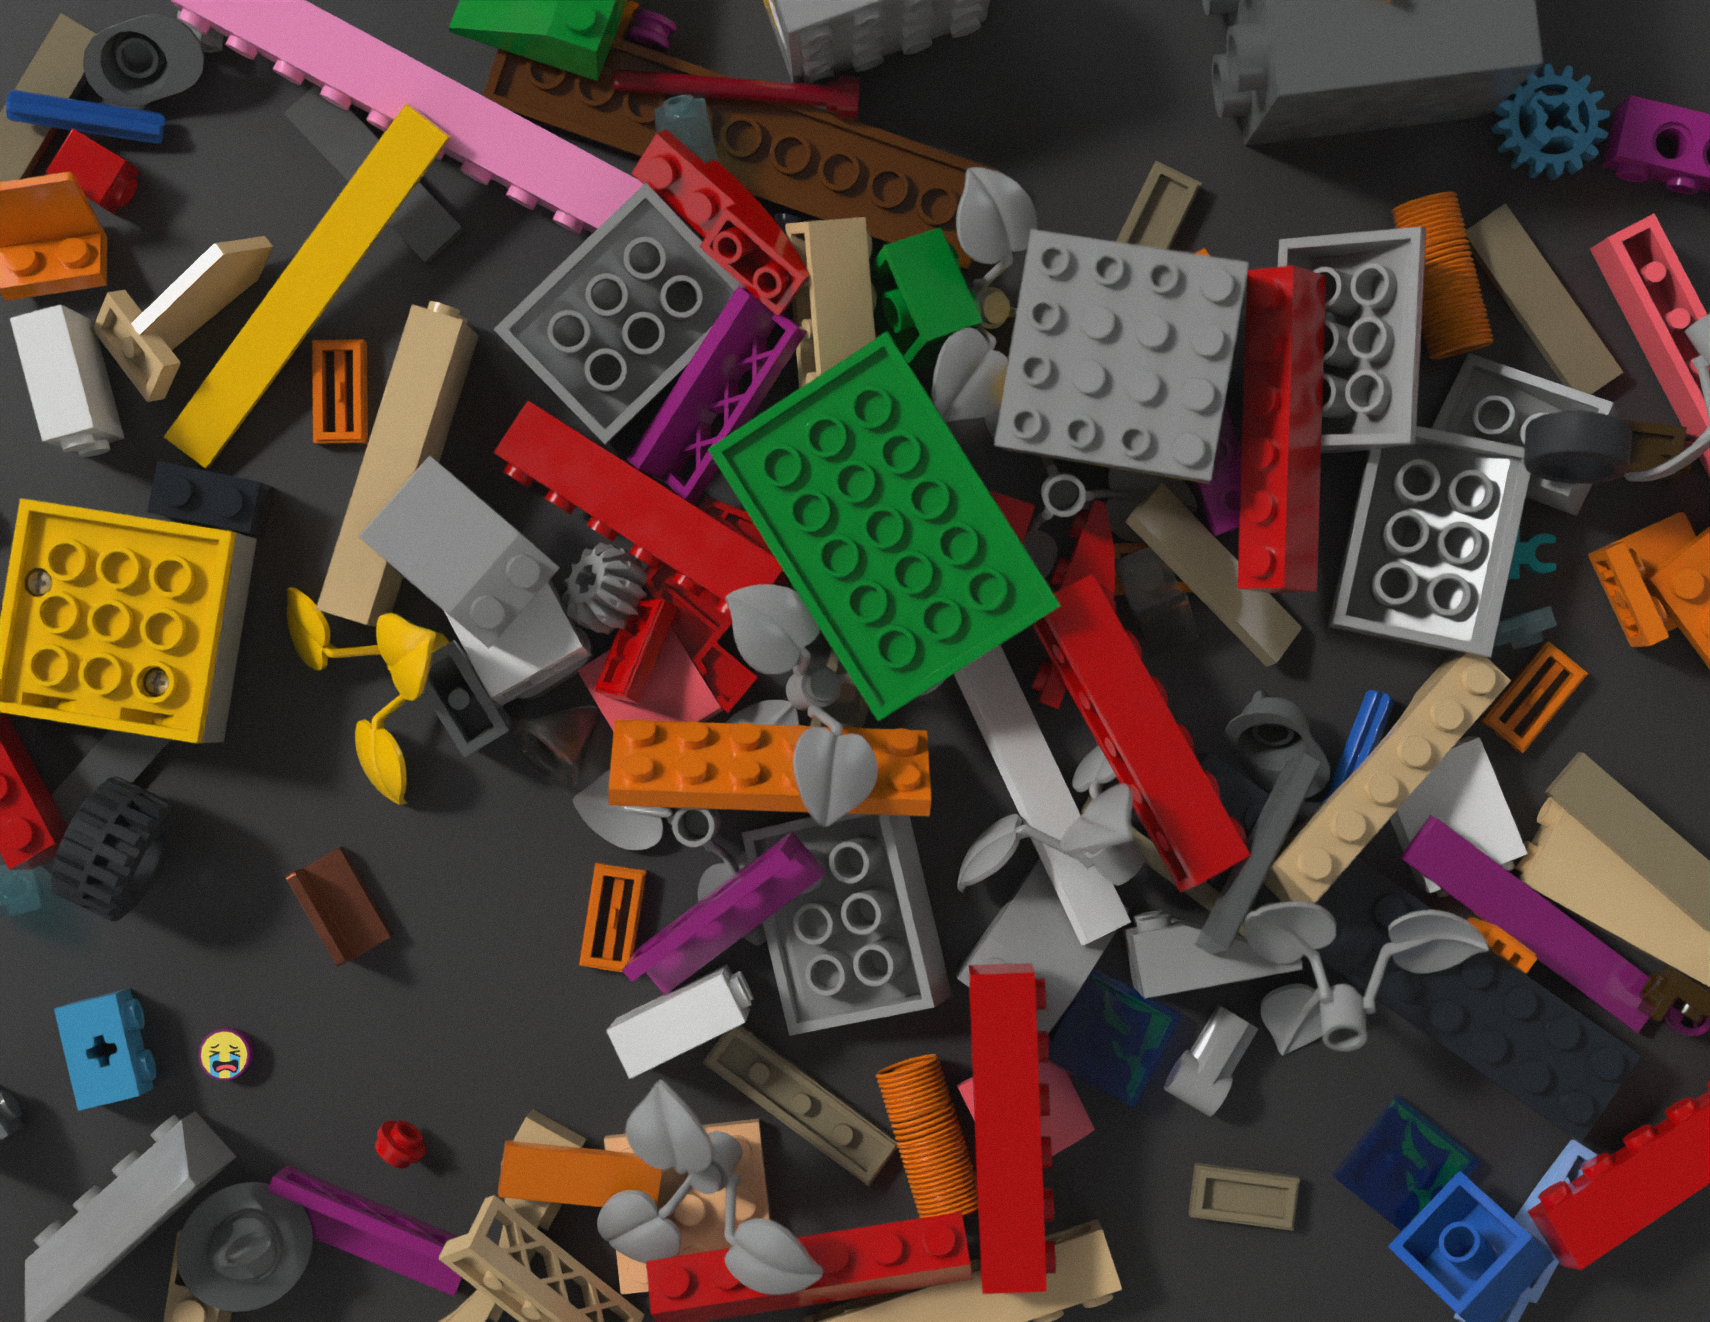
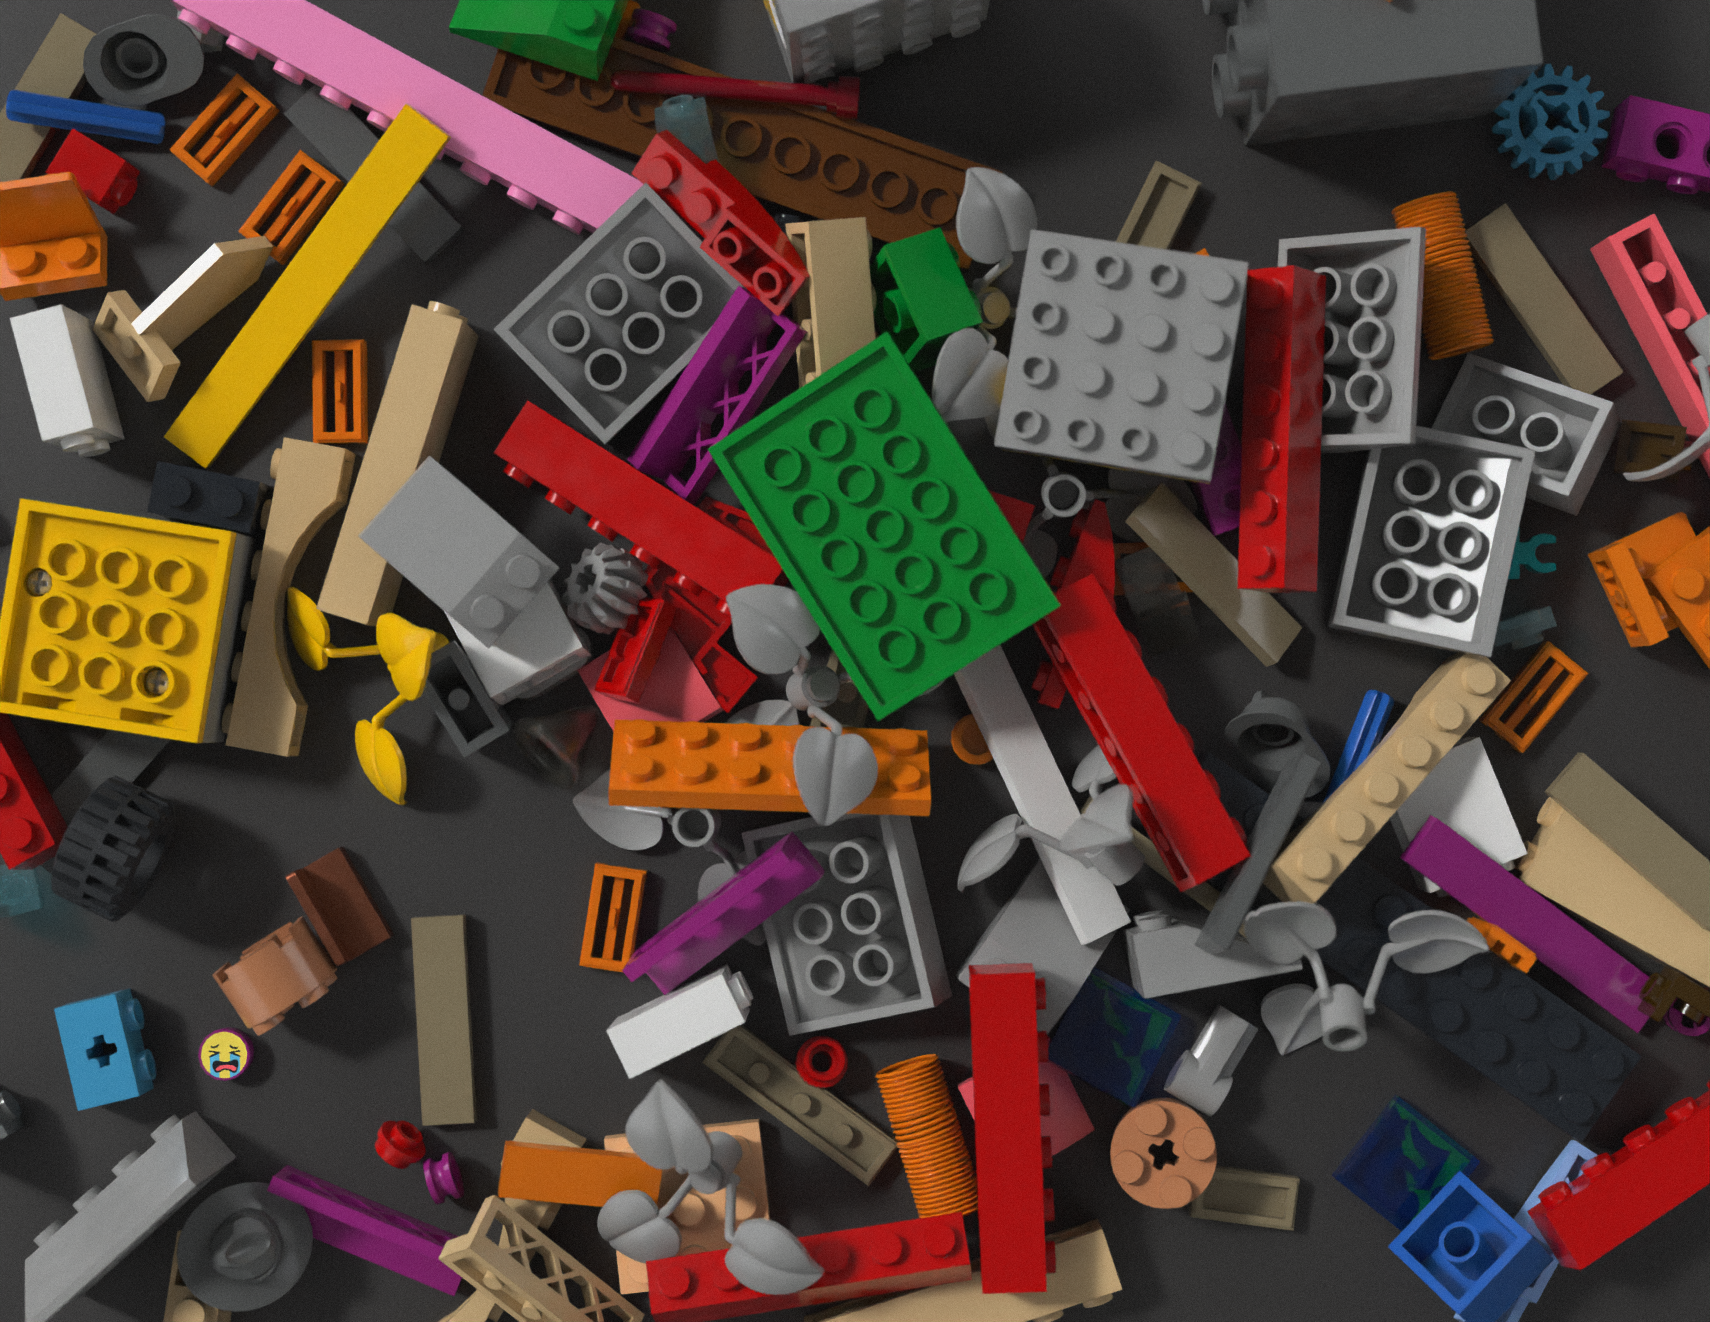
(239, 142): none -> orange tile
(267, 701): none -> tan arch
(276, 974): none -> nougat brick
(307, 218): none -> orange tile
(443, 1019): none -> dark tan tile
(443, 1178): none -> magenta bush
(837, 1062): none -> red plate
(969, 742): none -> orange tile
(1172, 1182): none -> nougat brick
(1577, 447): black tyre -> none

